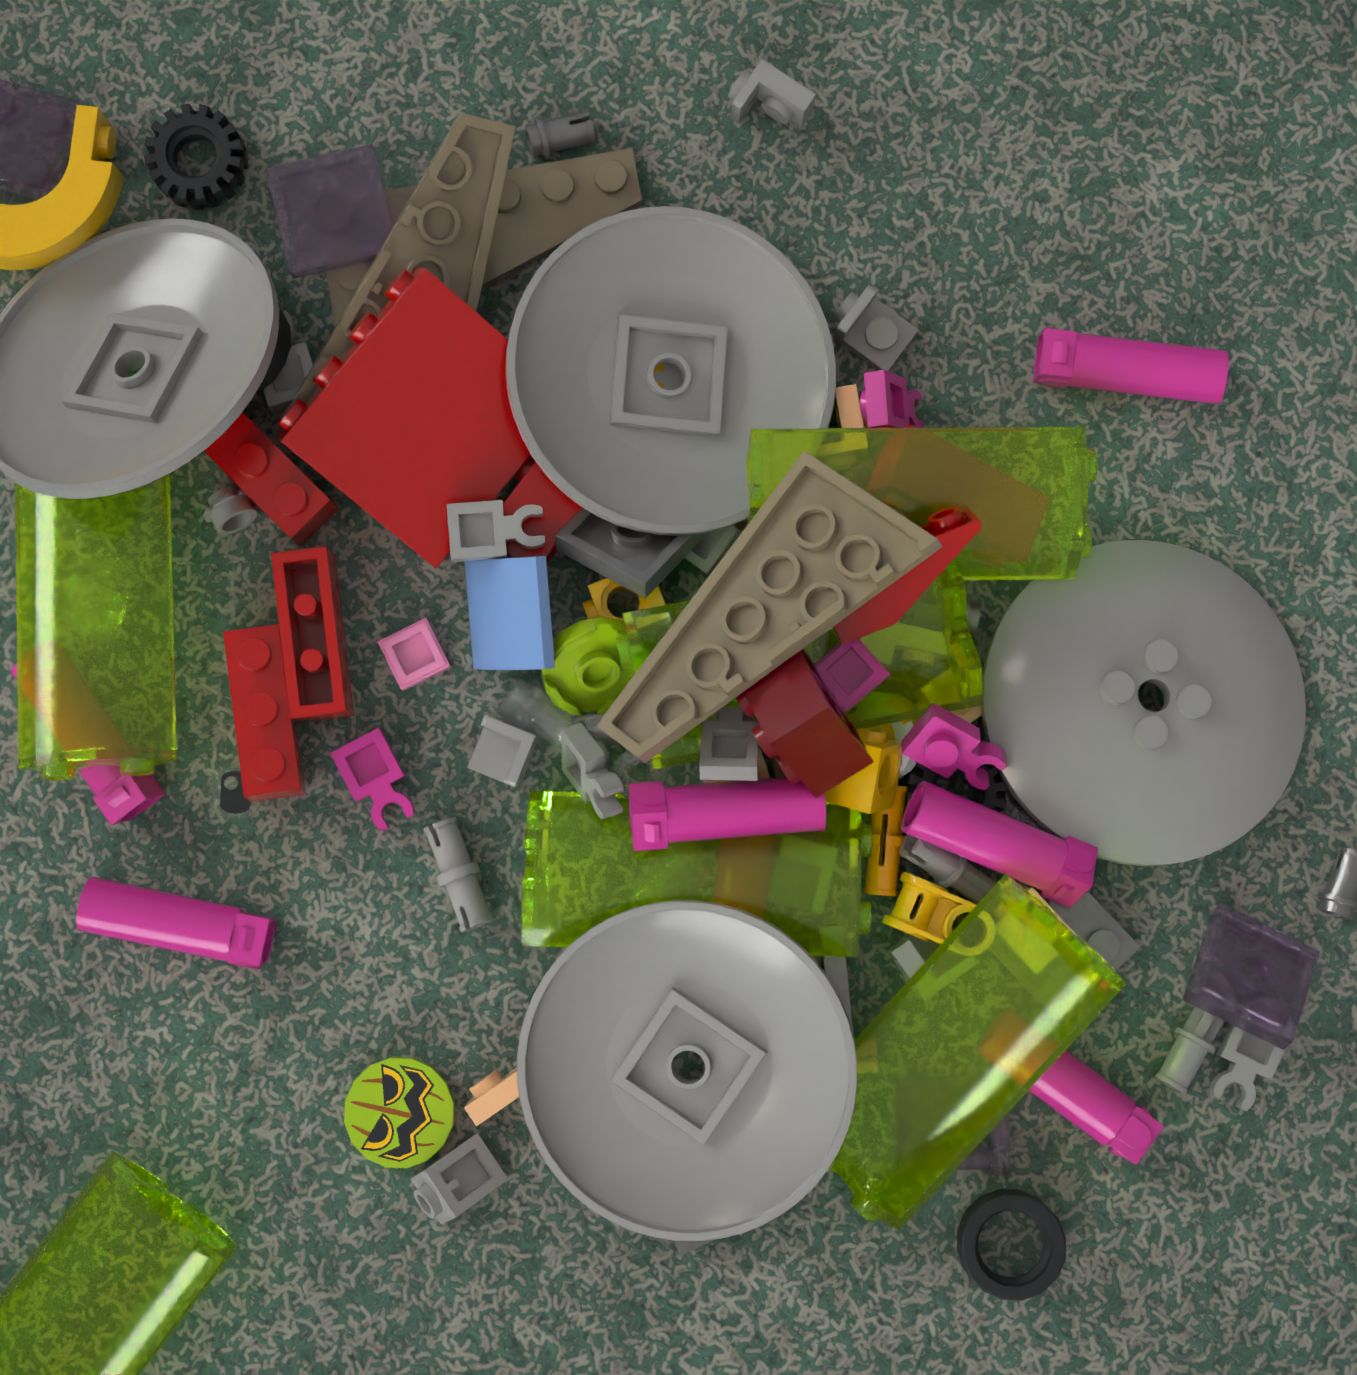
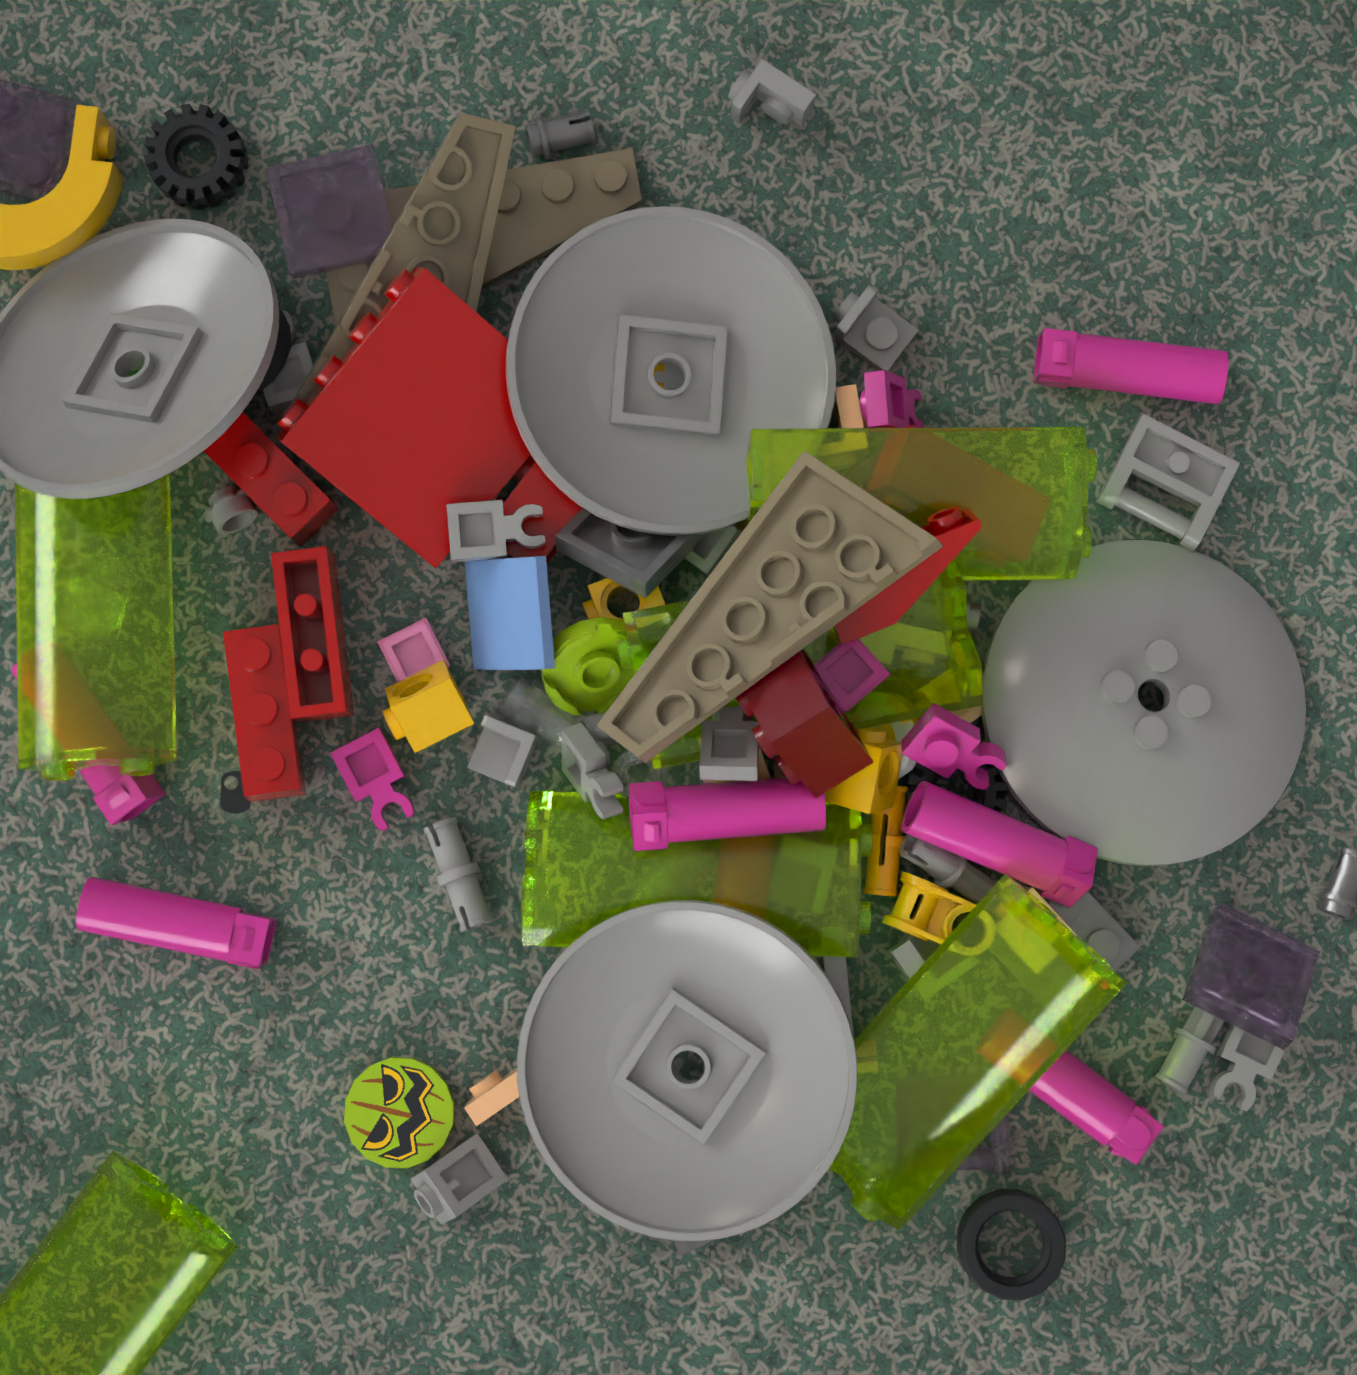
(426, 707): none -> yellow brick
(1176, 466): none -> light grey plate

